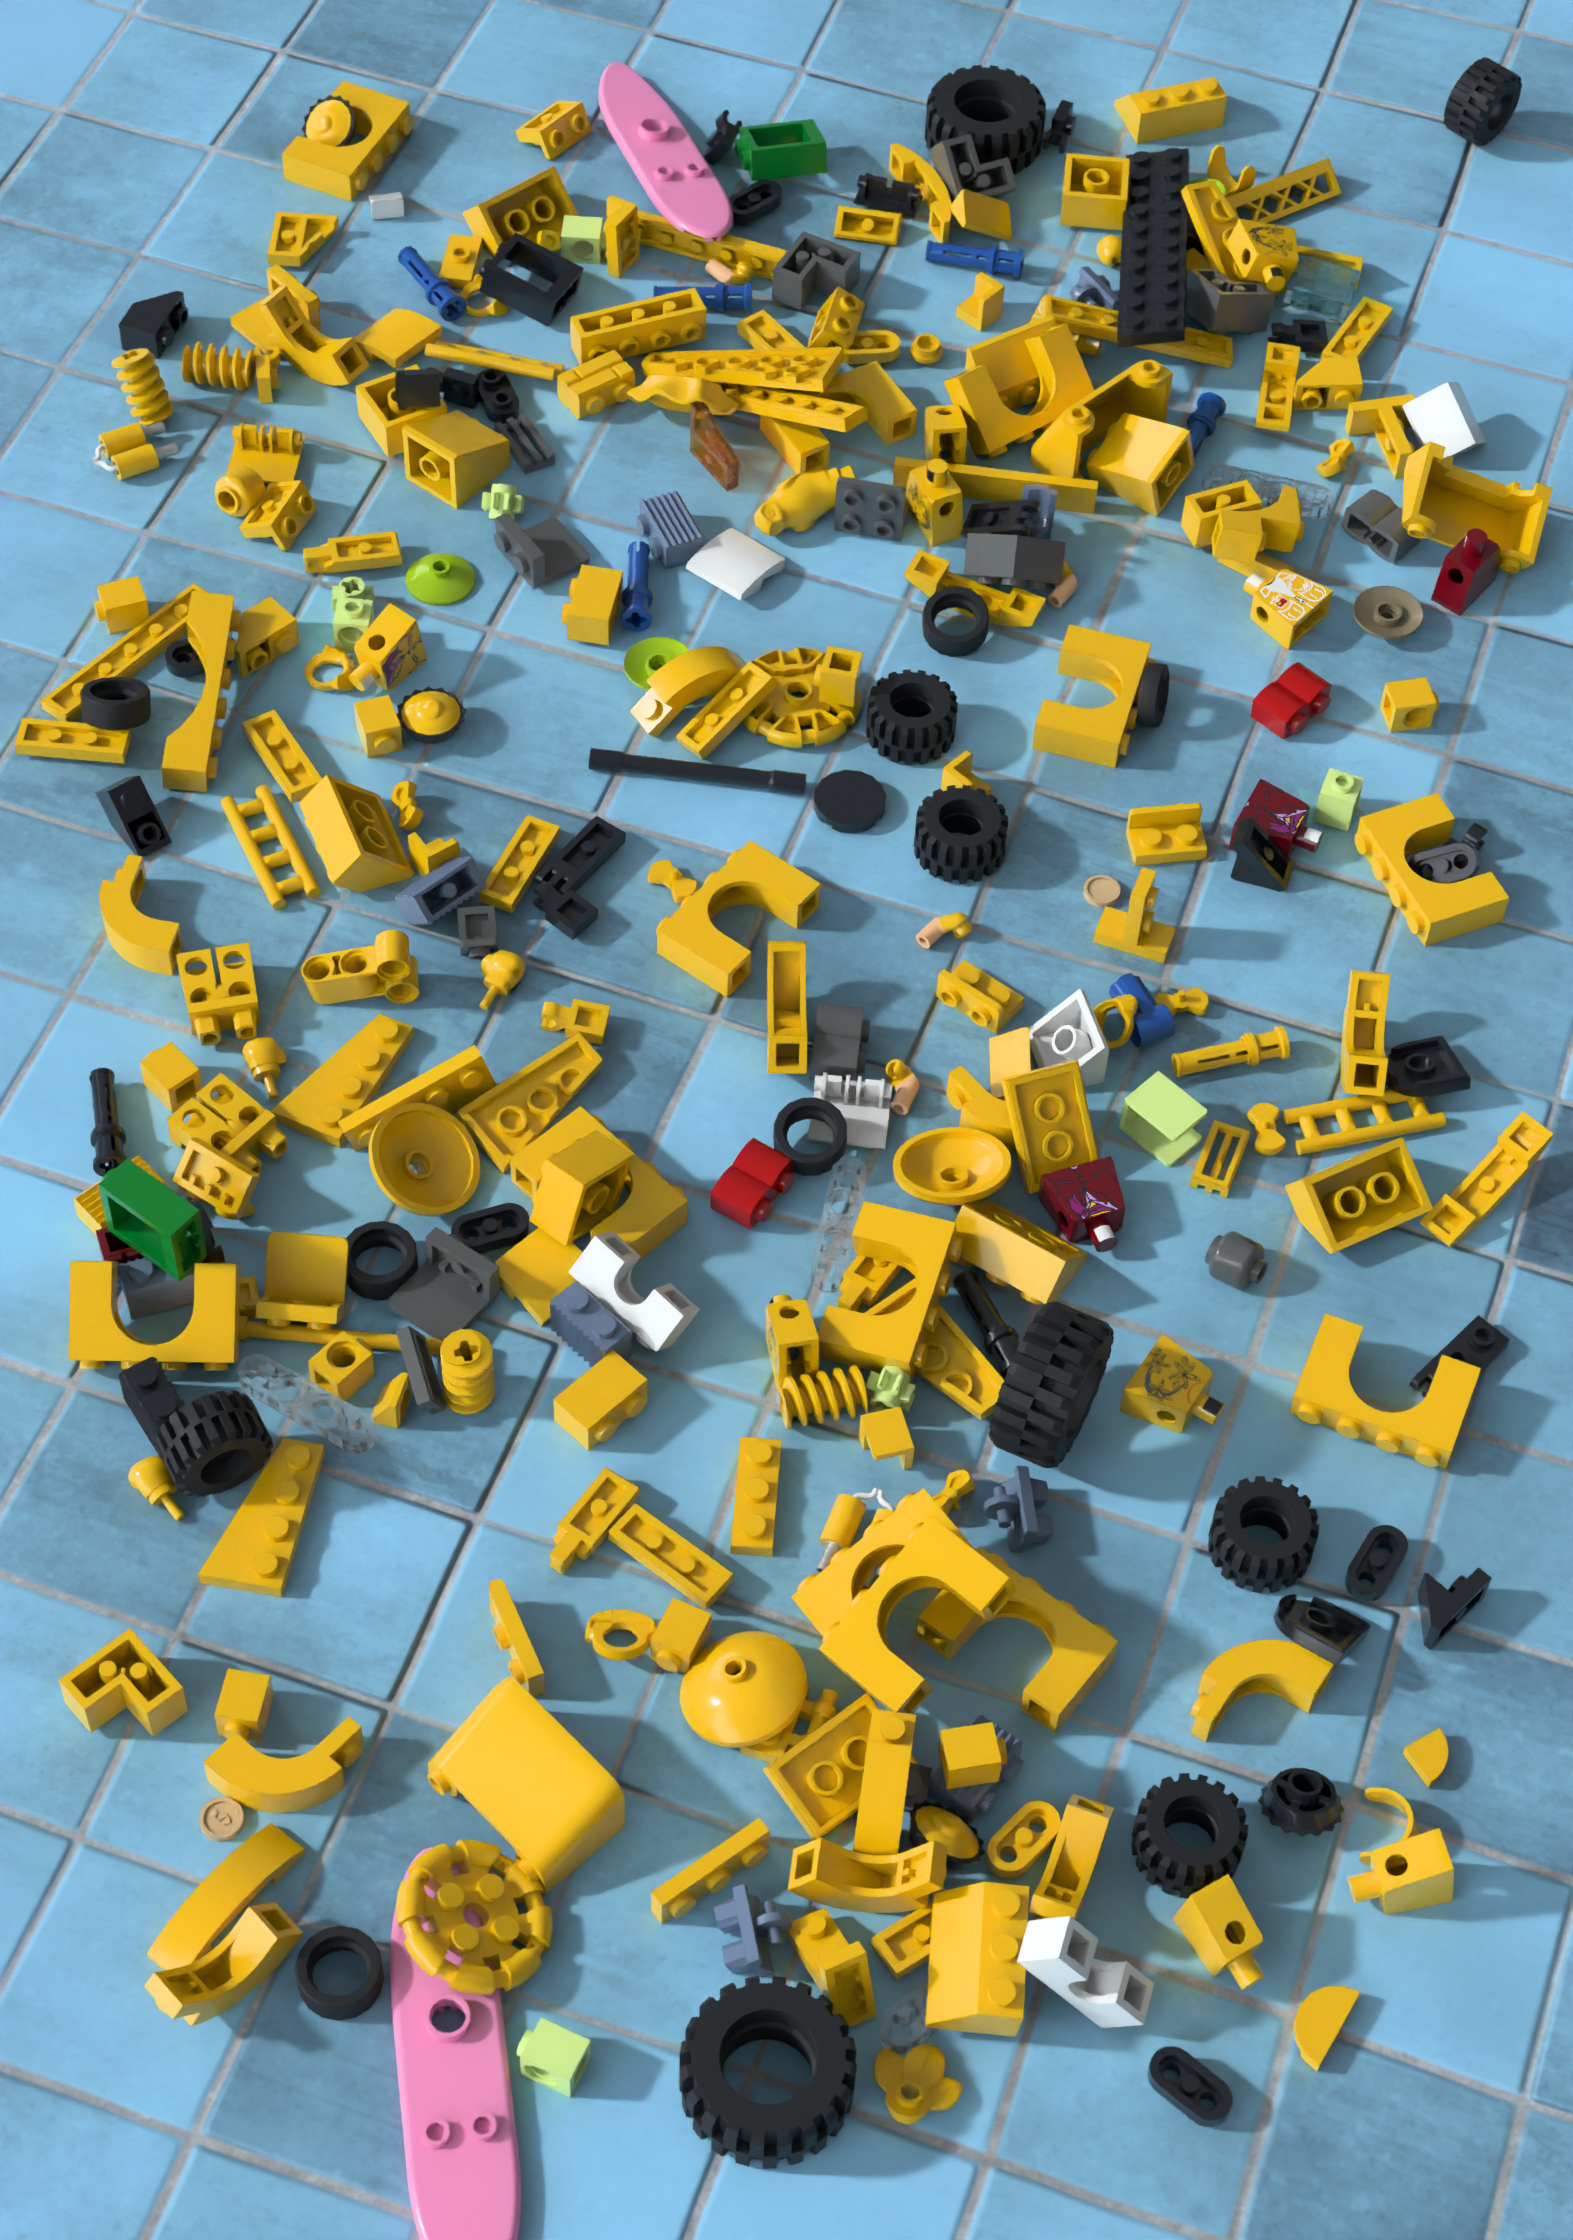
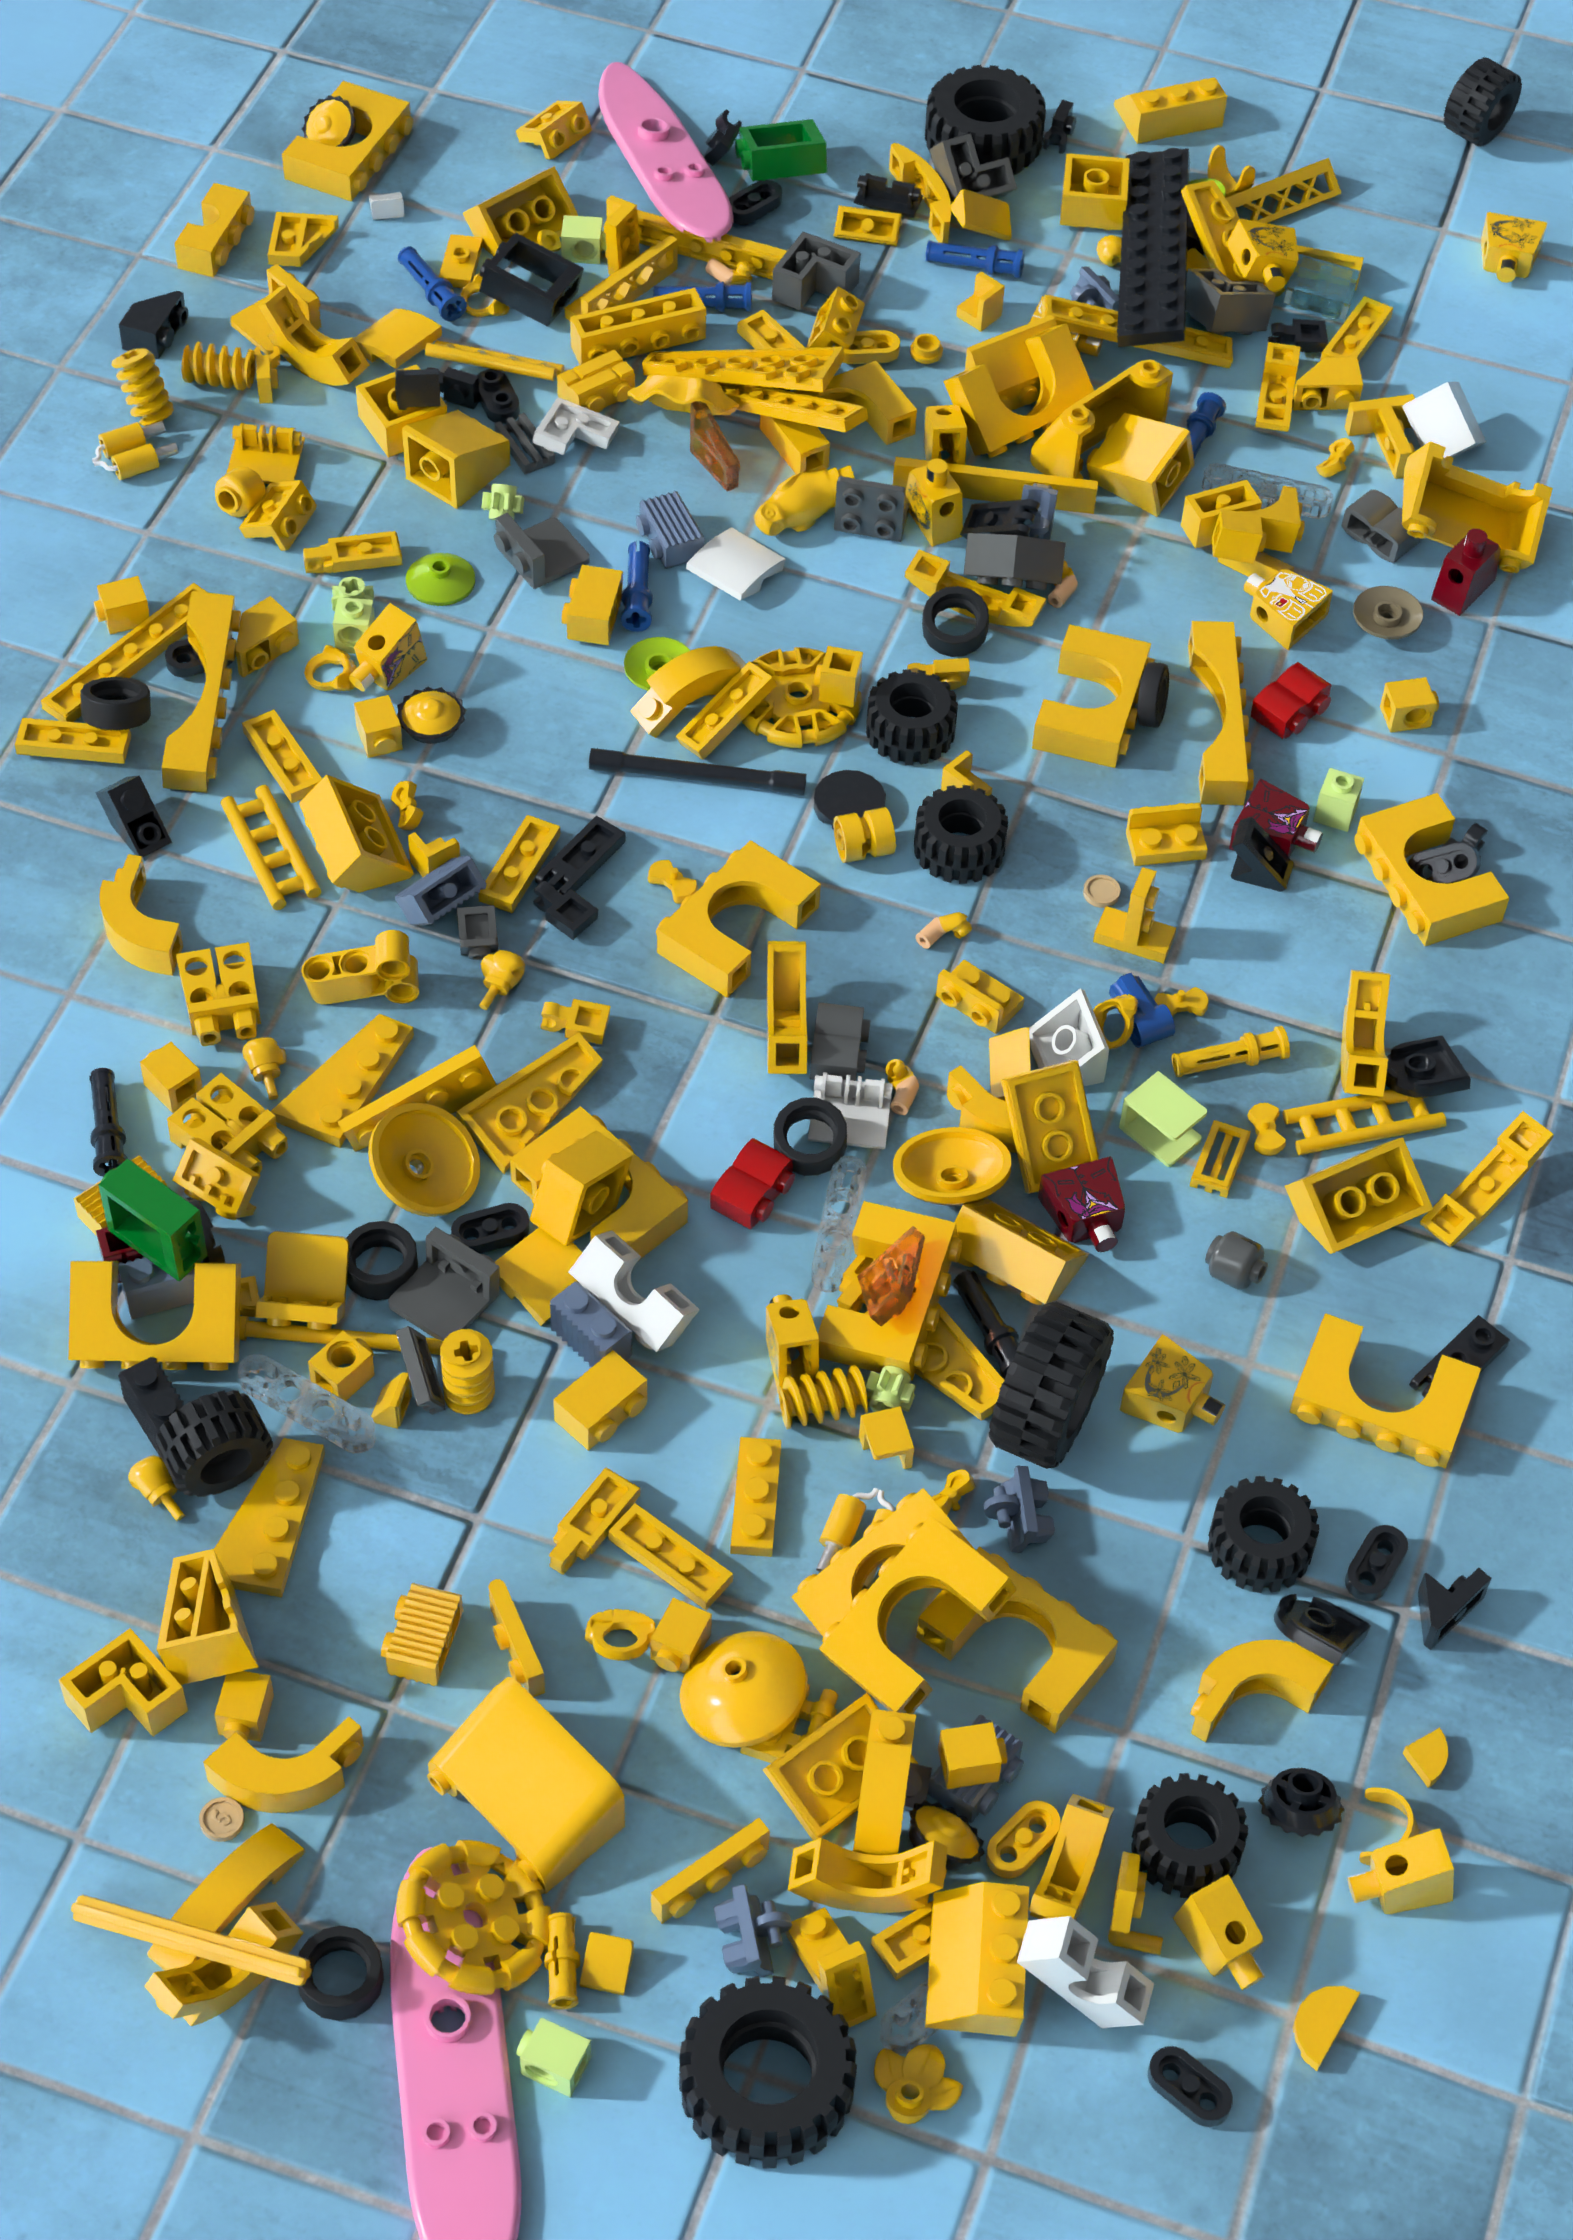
(192, 1940): none -> yellow axle
(203, 1622): none -> yellow wedge
(225, 217): none -> yellow arch
(422, 1633): none -> yellow brick
(562, 1961): none -> yellow pin
(571, 421): none -> white plate
(607, 1963): none -> yellow slope
(630, 280): none -> yellow fence
(863, 835): none -> yellow wheel
(891, 1277): none -> clear orange wing
(952, 671): none -> yellow plate
(1128, 1904): none -> yellow plate
(1214, 661): none -> yellow arch
(1511, 245): none -> yellow torso

